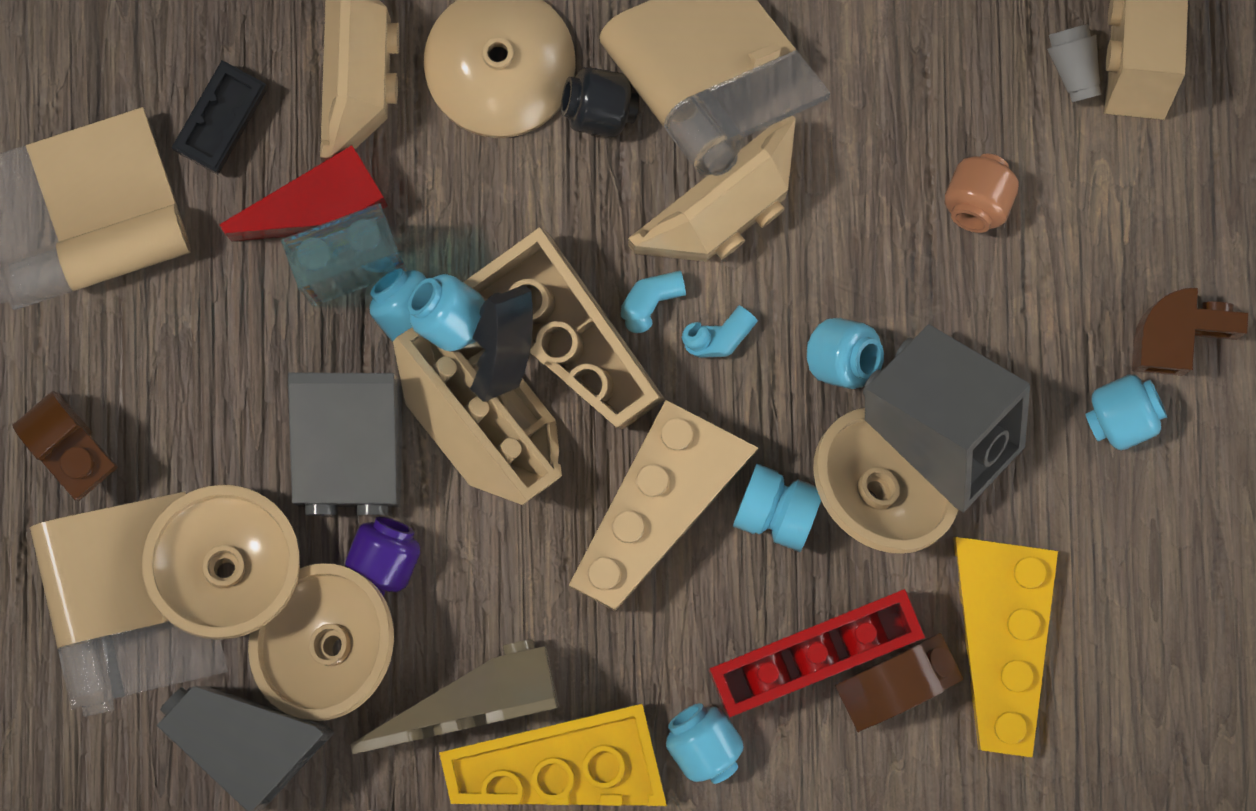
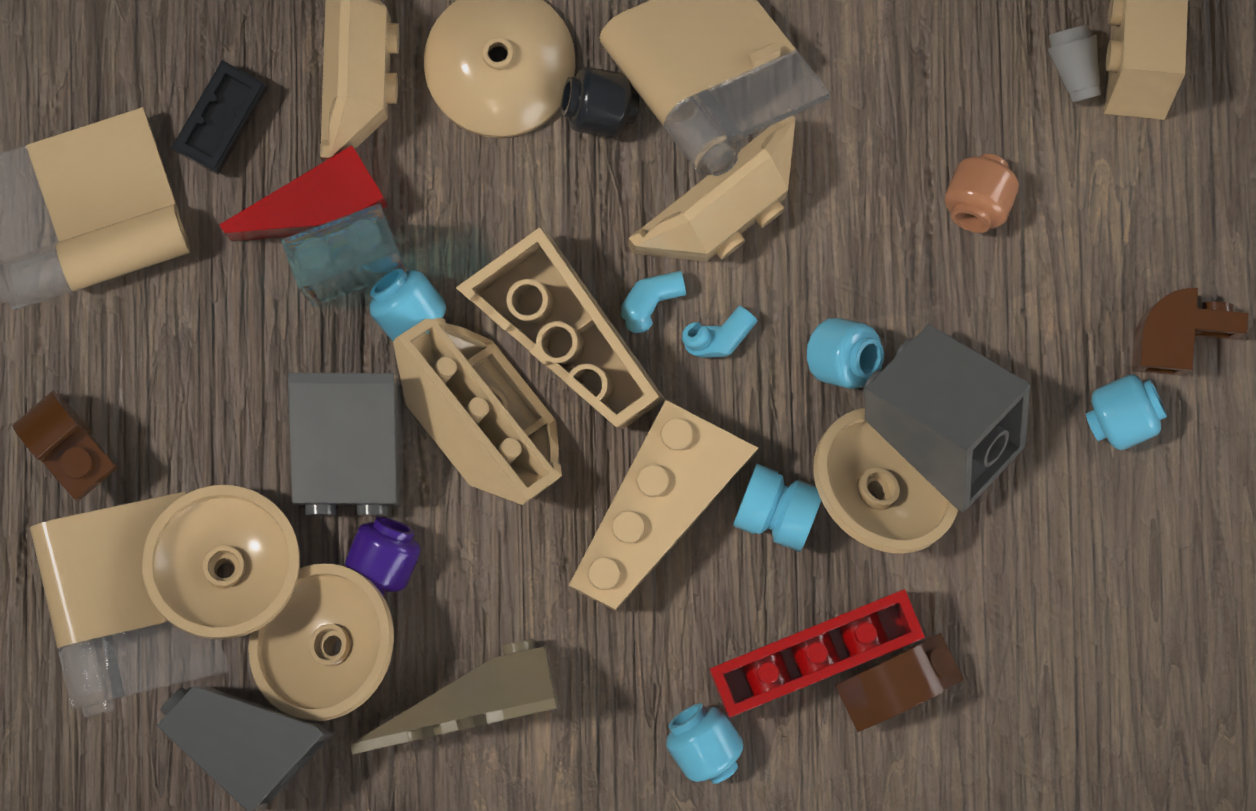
(445, 311): medium azure head -> none
(507, 338): black slope -> none
(569, 763): yellow wing -> none
(1006, 622): yellow wing -> none

